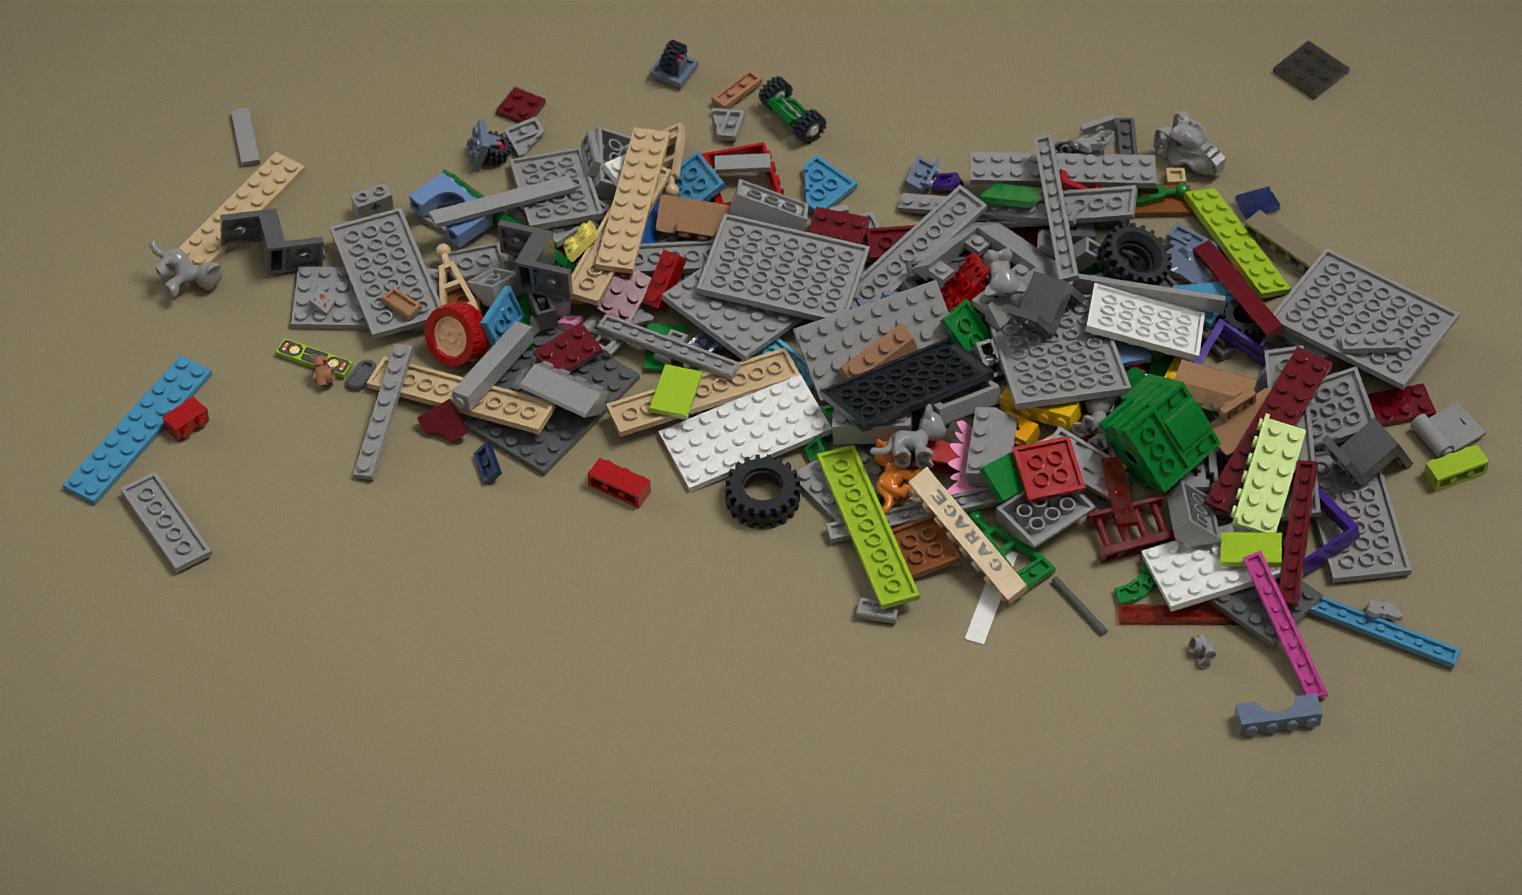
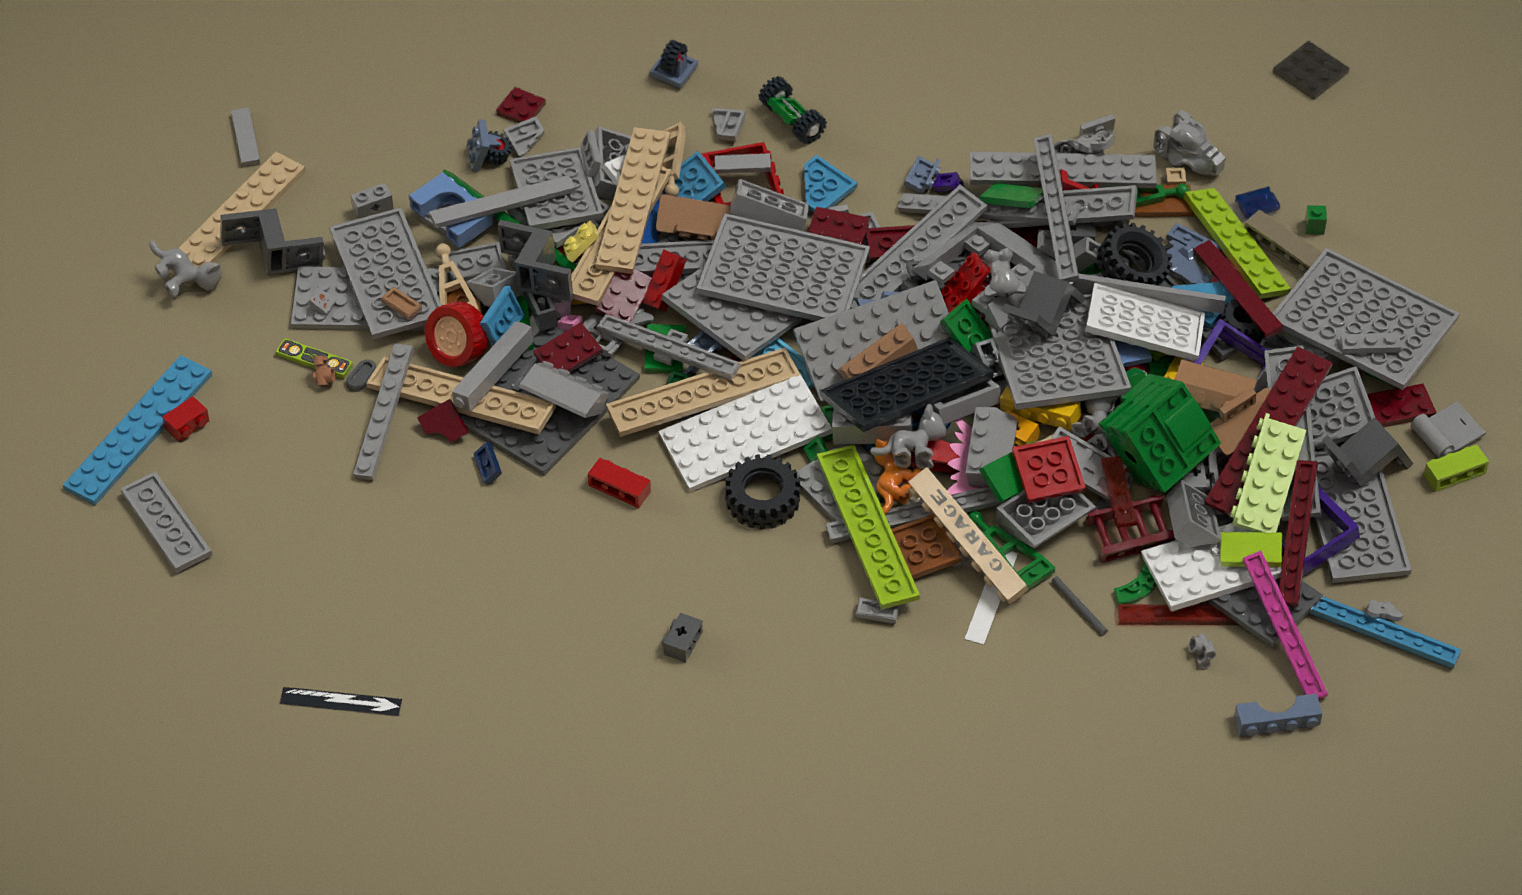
(341, 701): none -> black sticker
(676, 391): lime tile -> none
(682, 637): none -> dark grey brick
(737, 89): nougat plate -> none
(1126, 136): dark grey tile -> none
(1315, 219): none -> green brick

